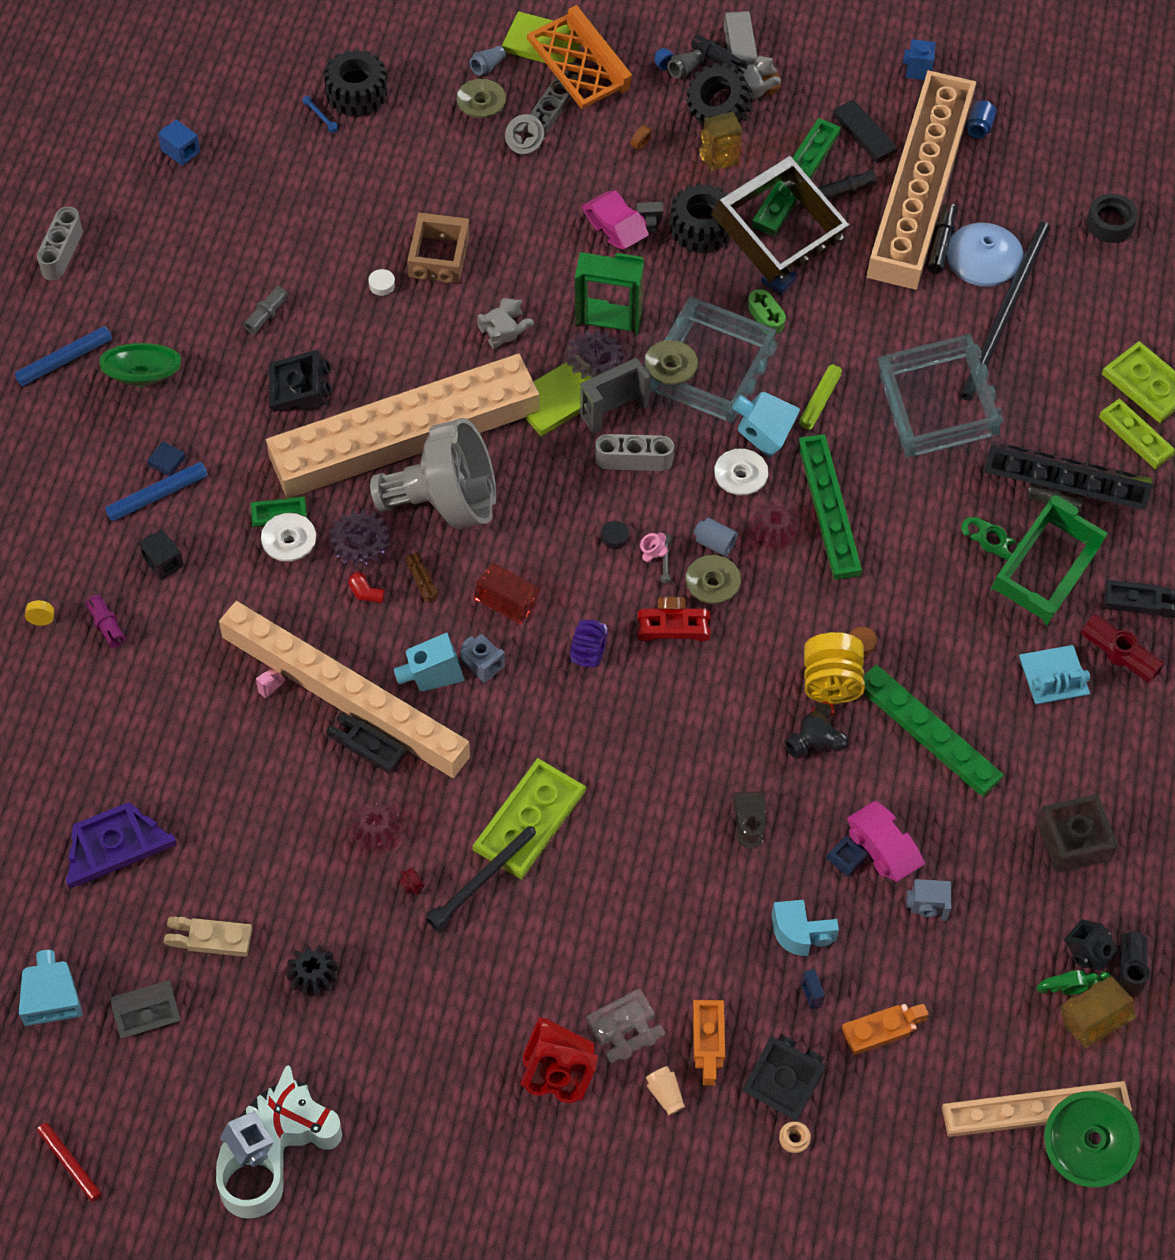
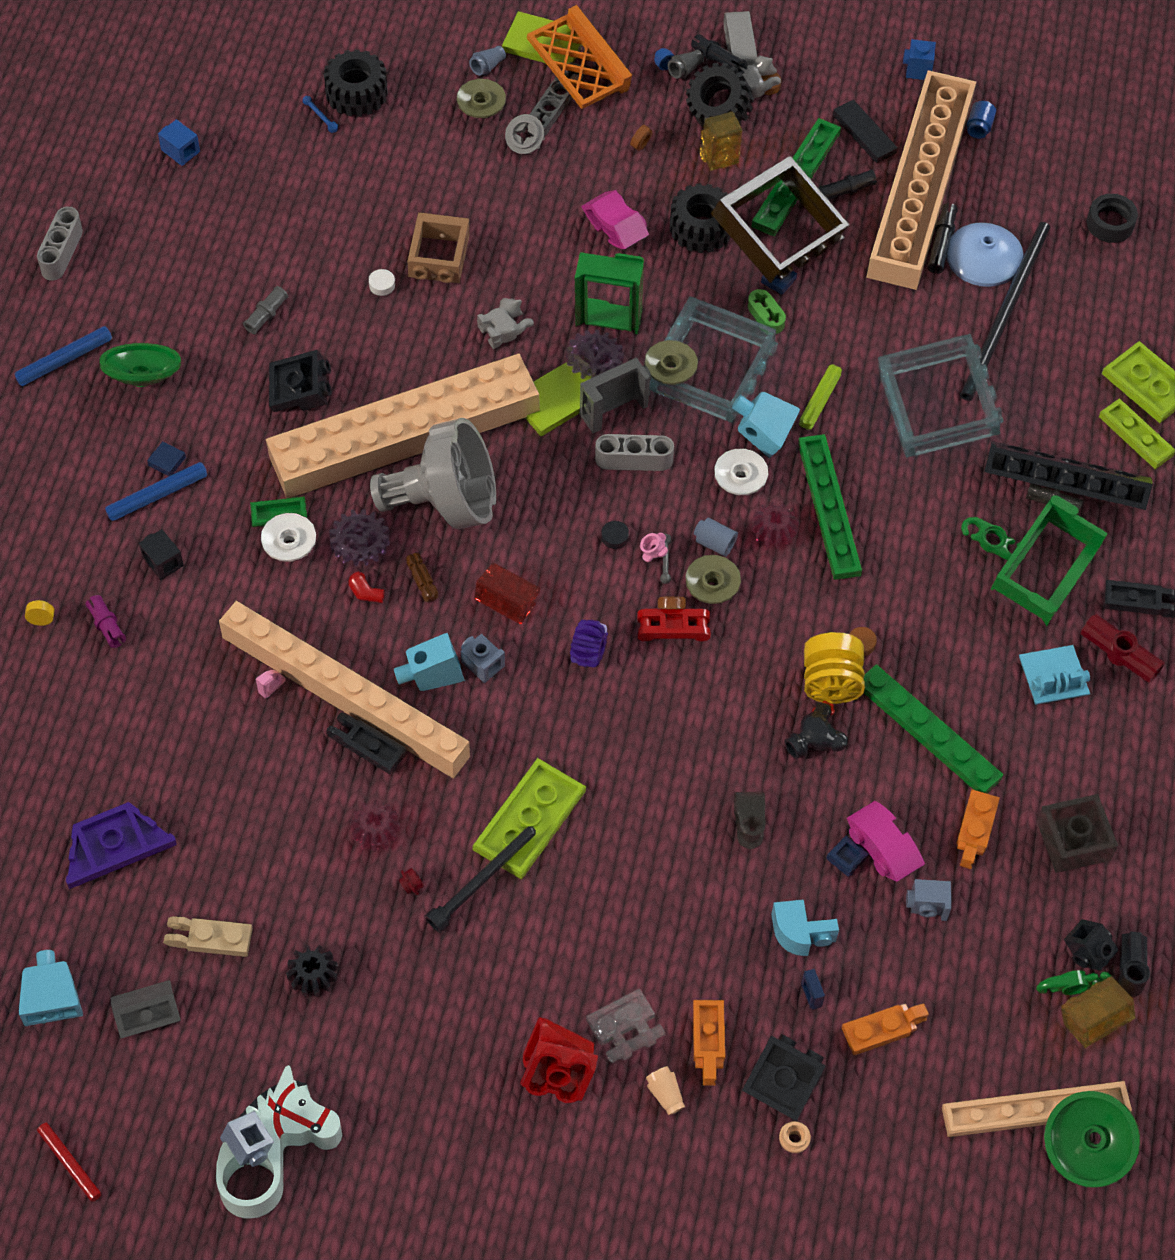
(651, 212): dark grey tile -> none
(976, 826): none -> orange hinge

